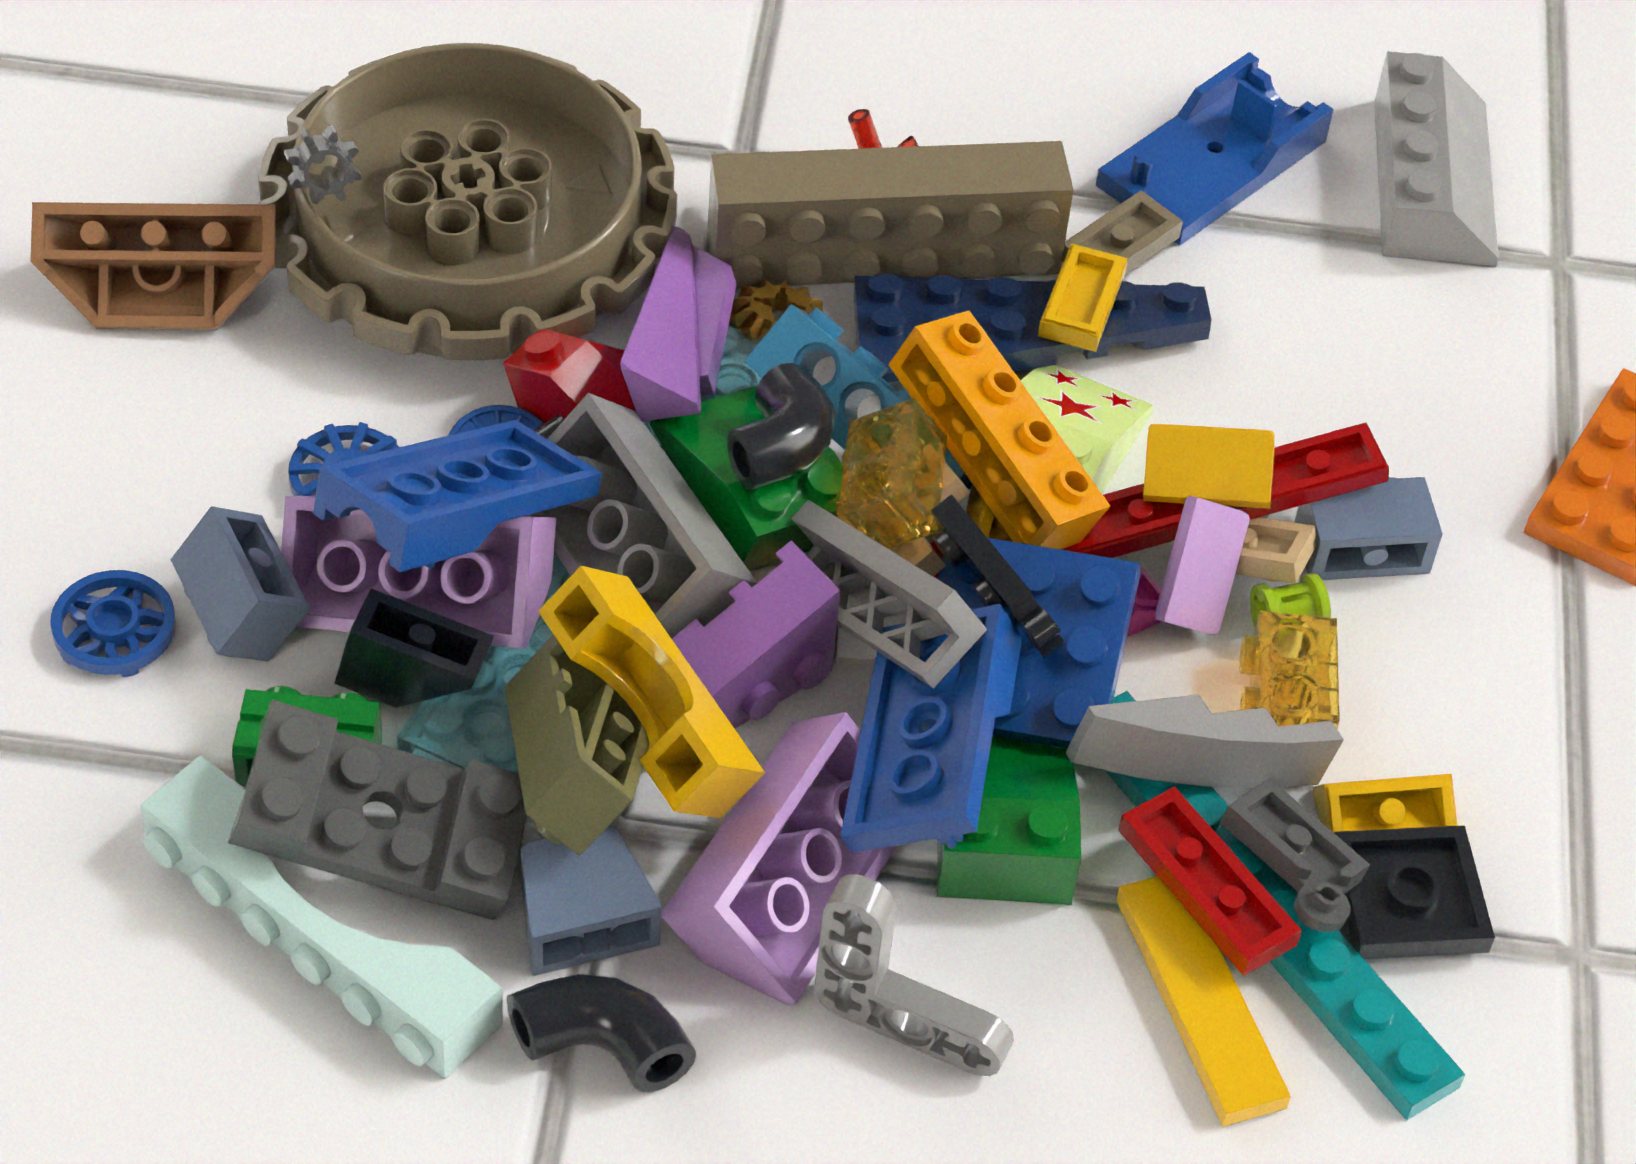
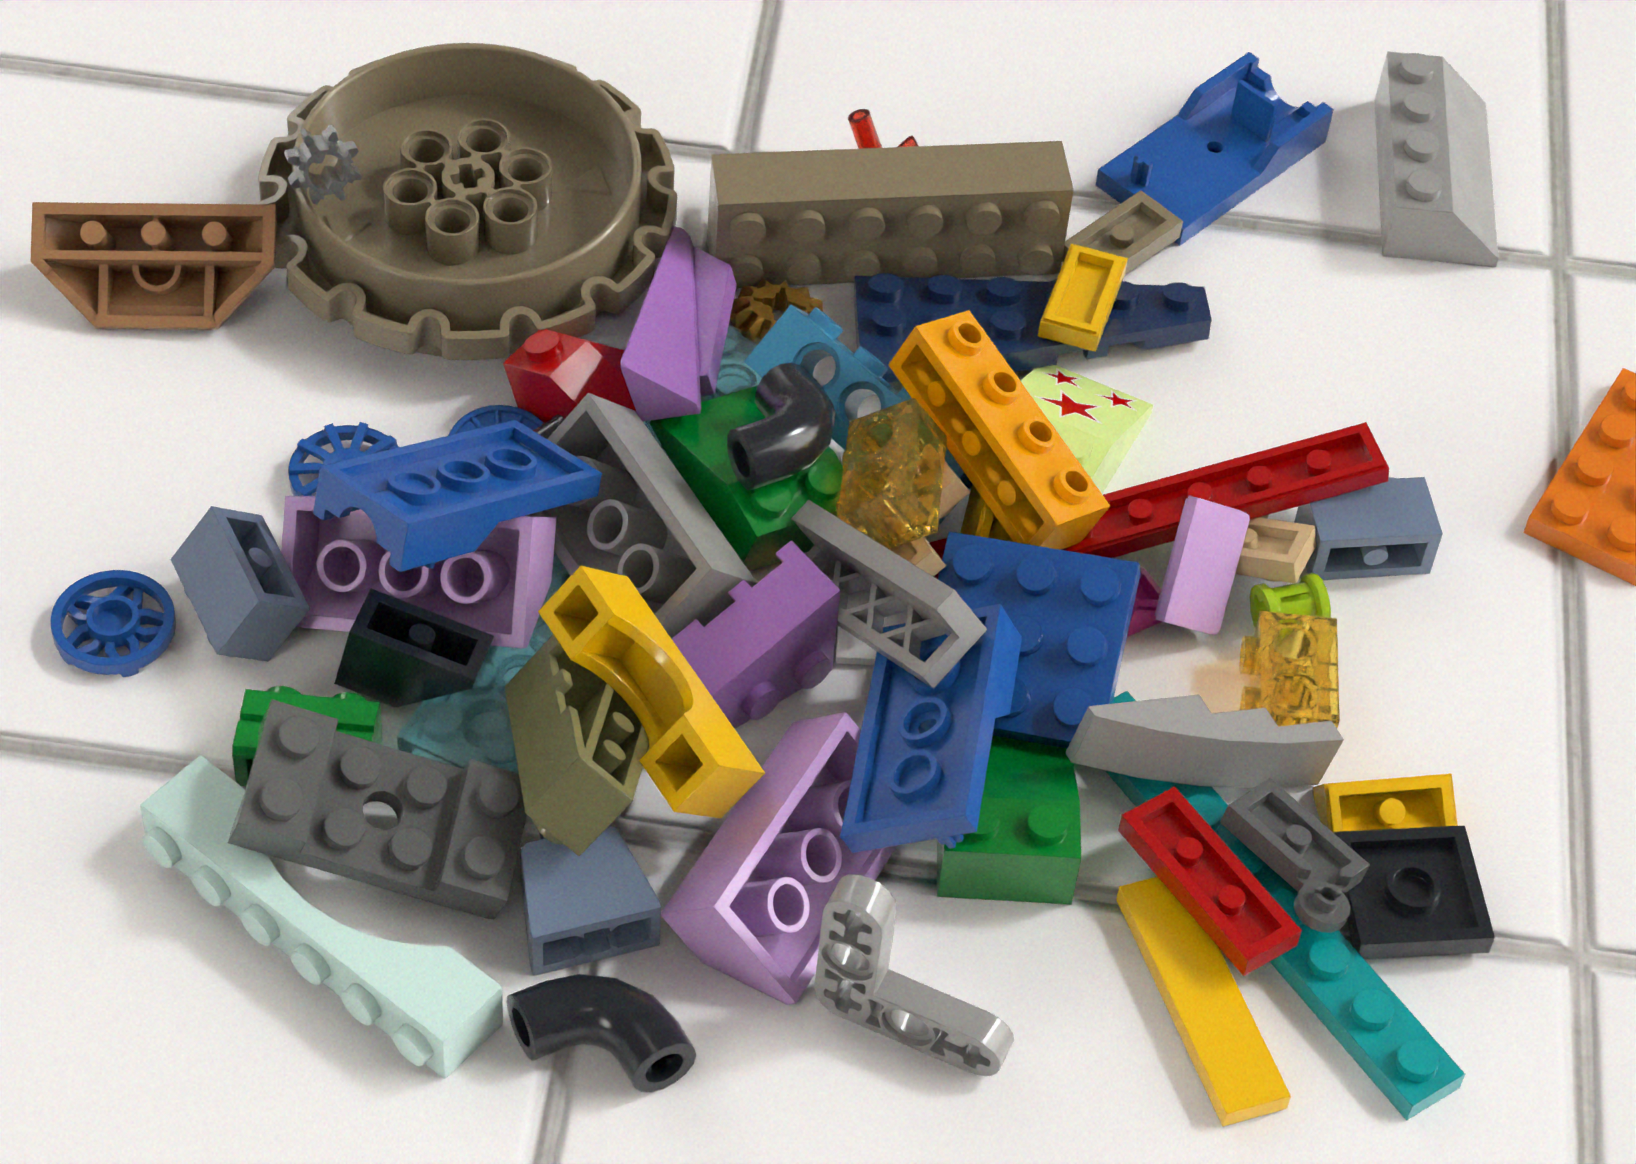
(997, 582): black plate -> none
(1209, 464): yellow slope -> none

